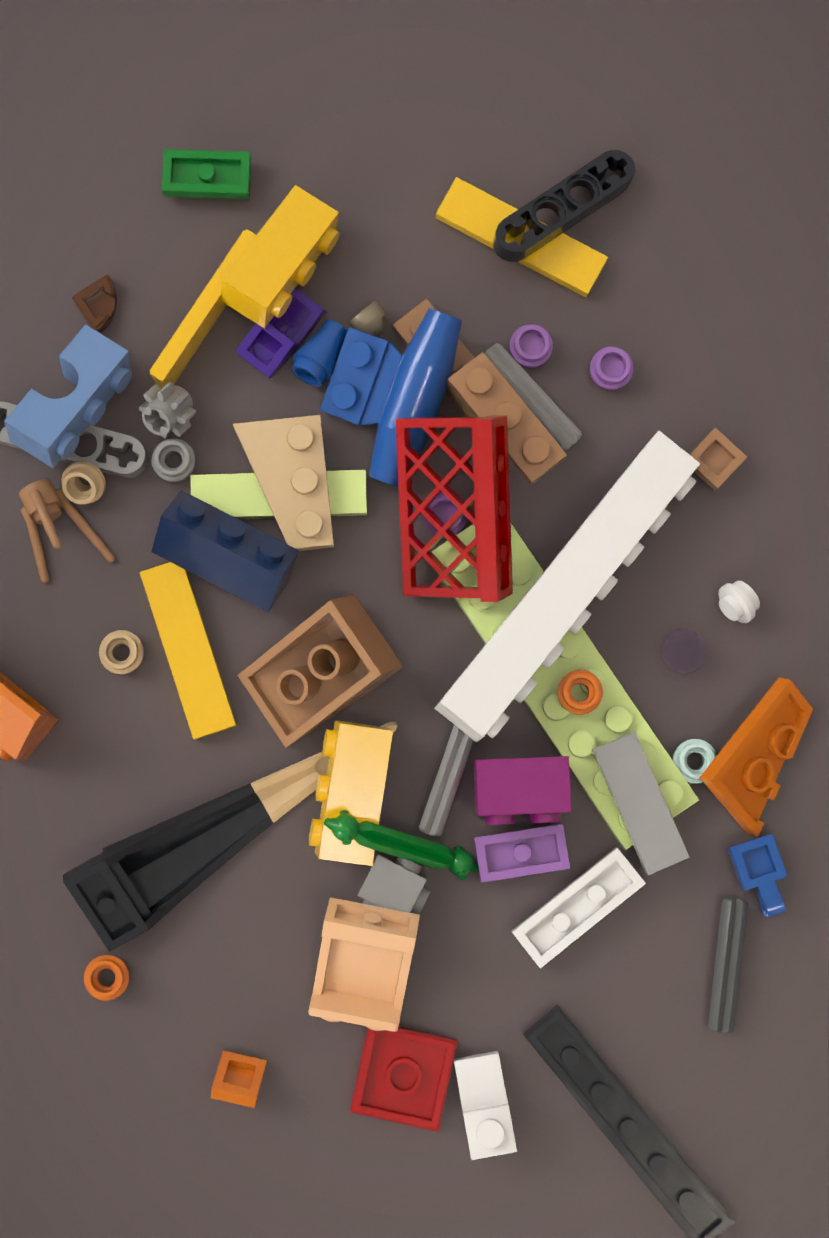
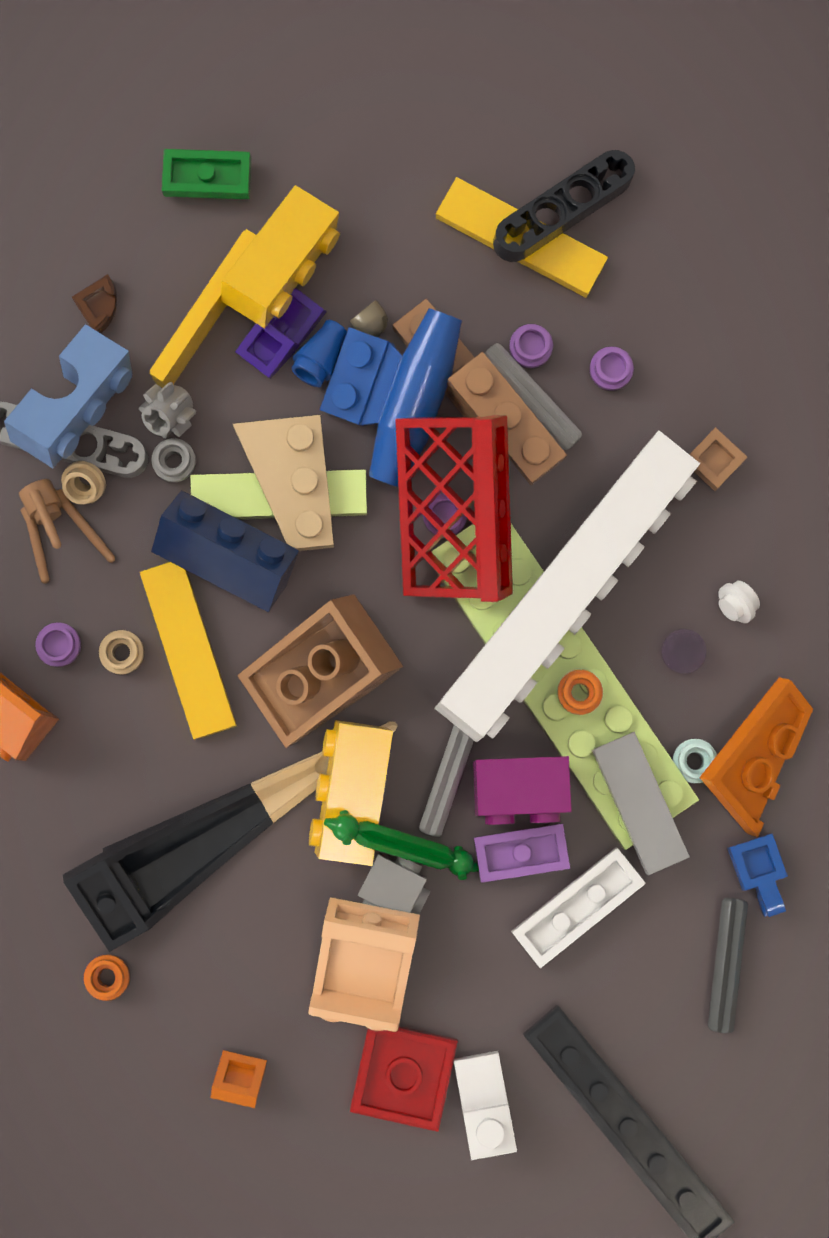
(58, 644): none -> medium lavender plate

